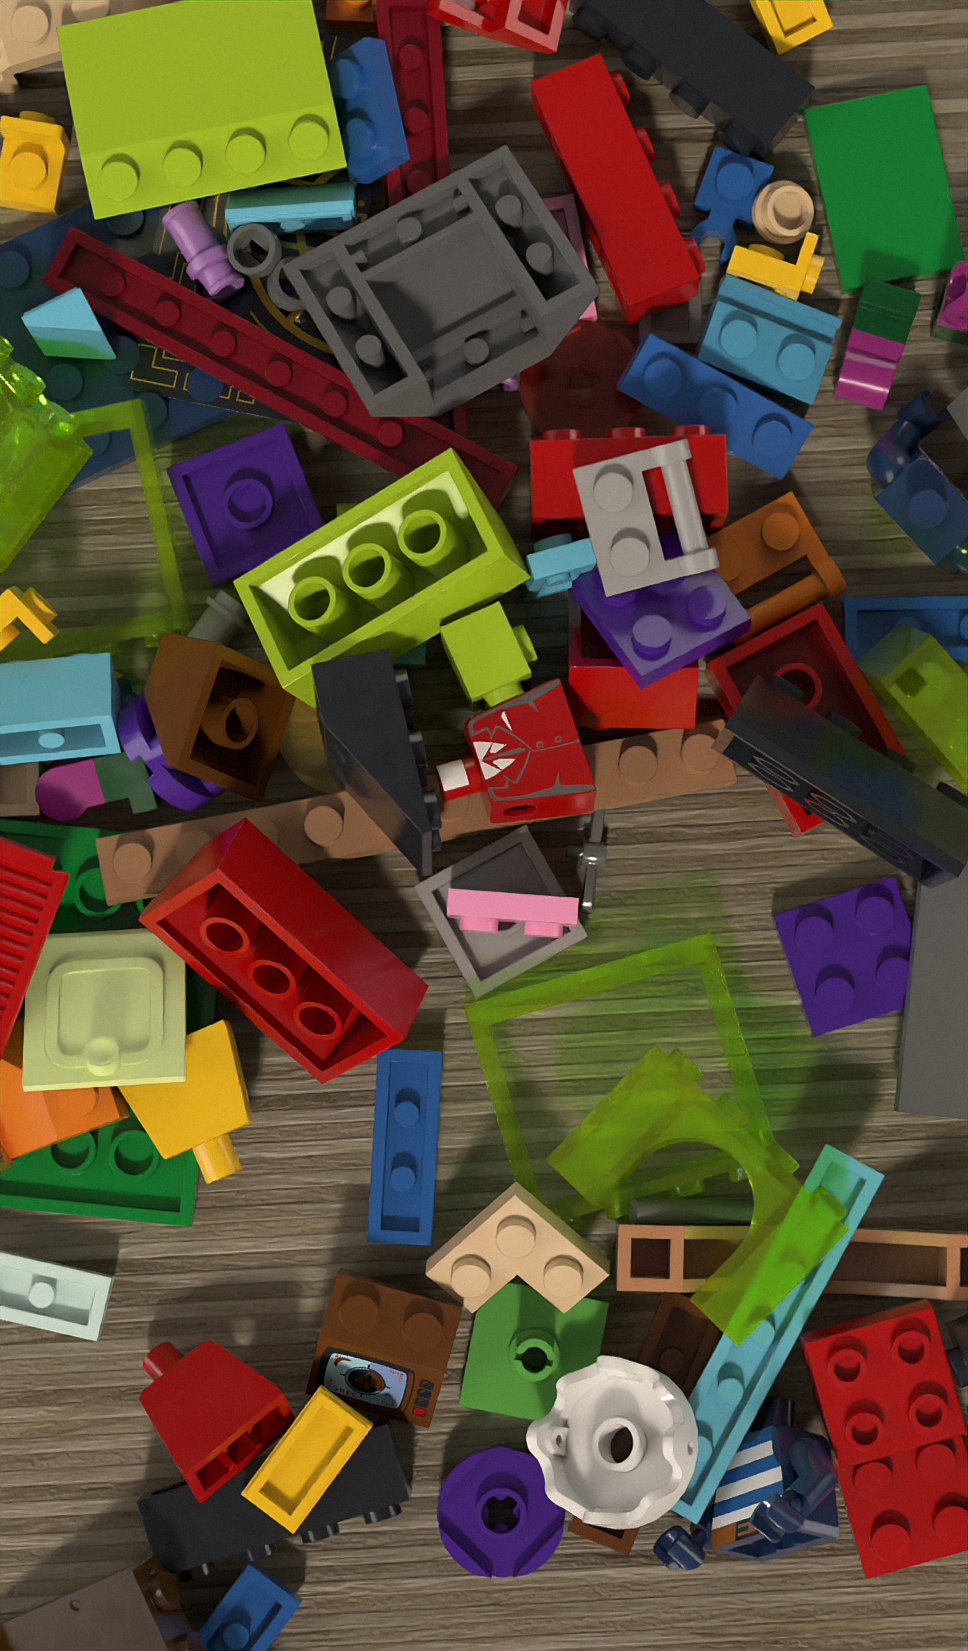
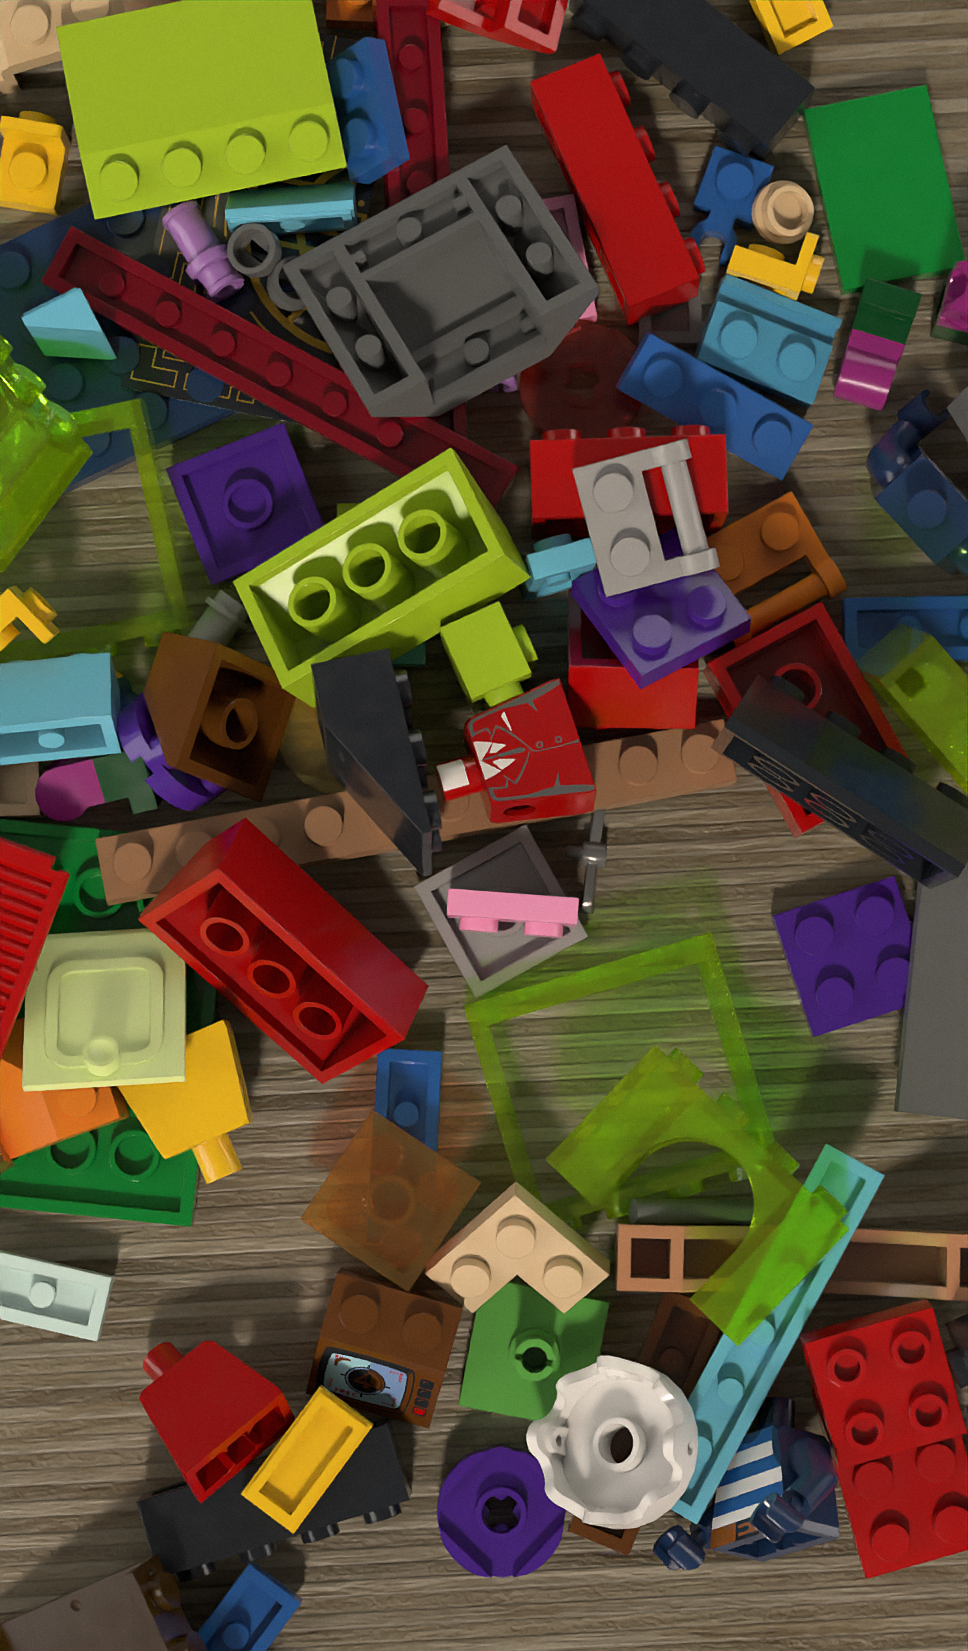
(390, 1200): none -> clear orange plate

